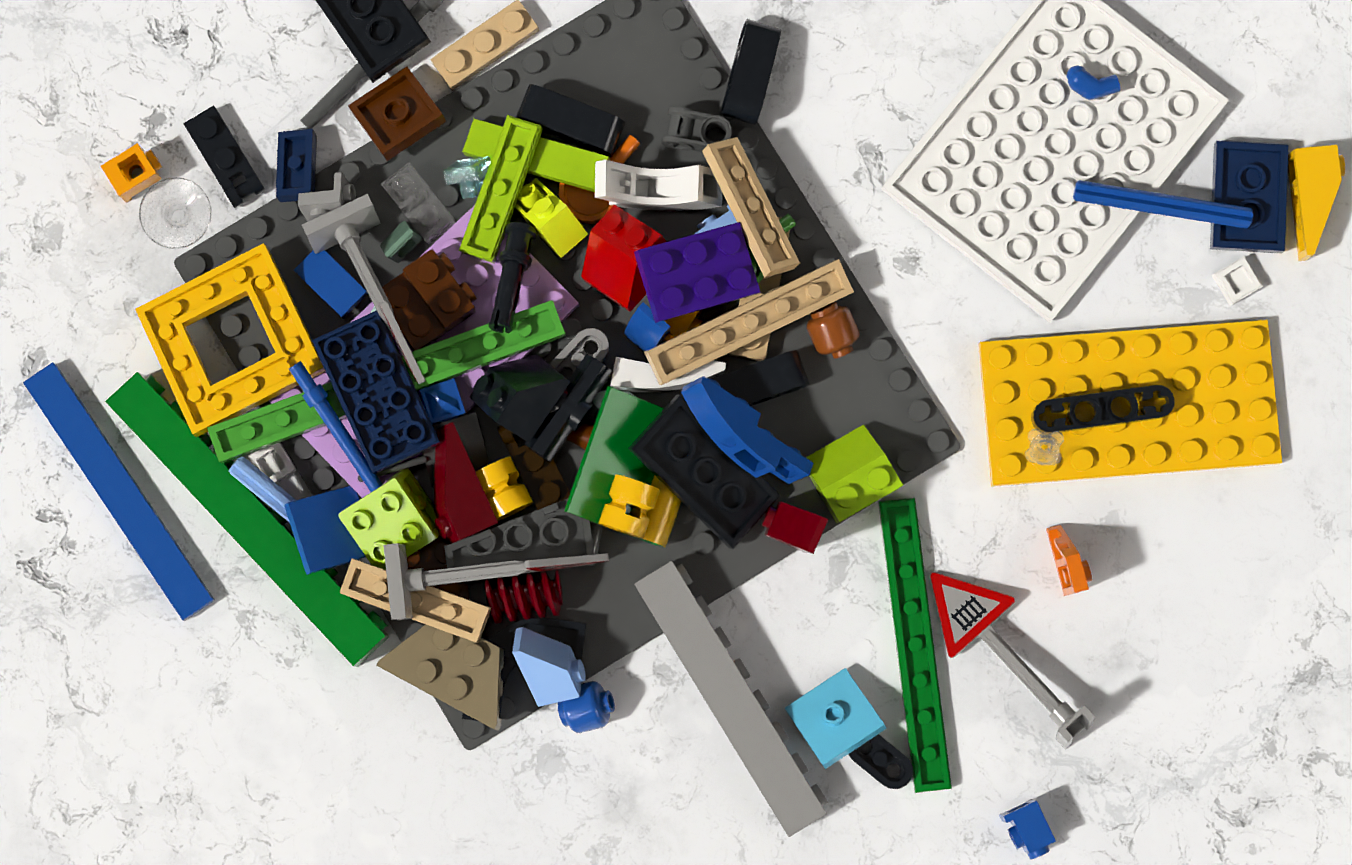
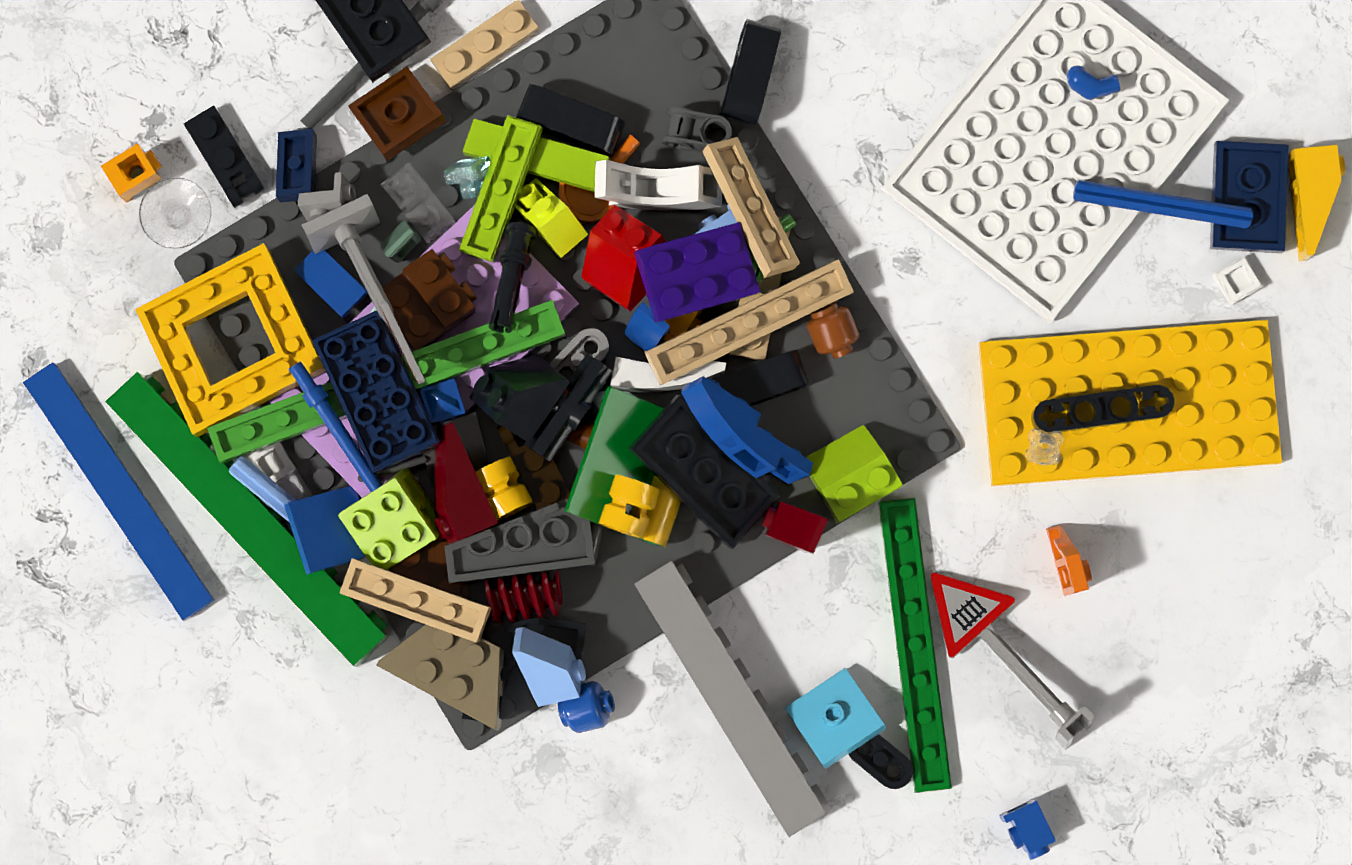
(403, 581): light grey piece -> none

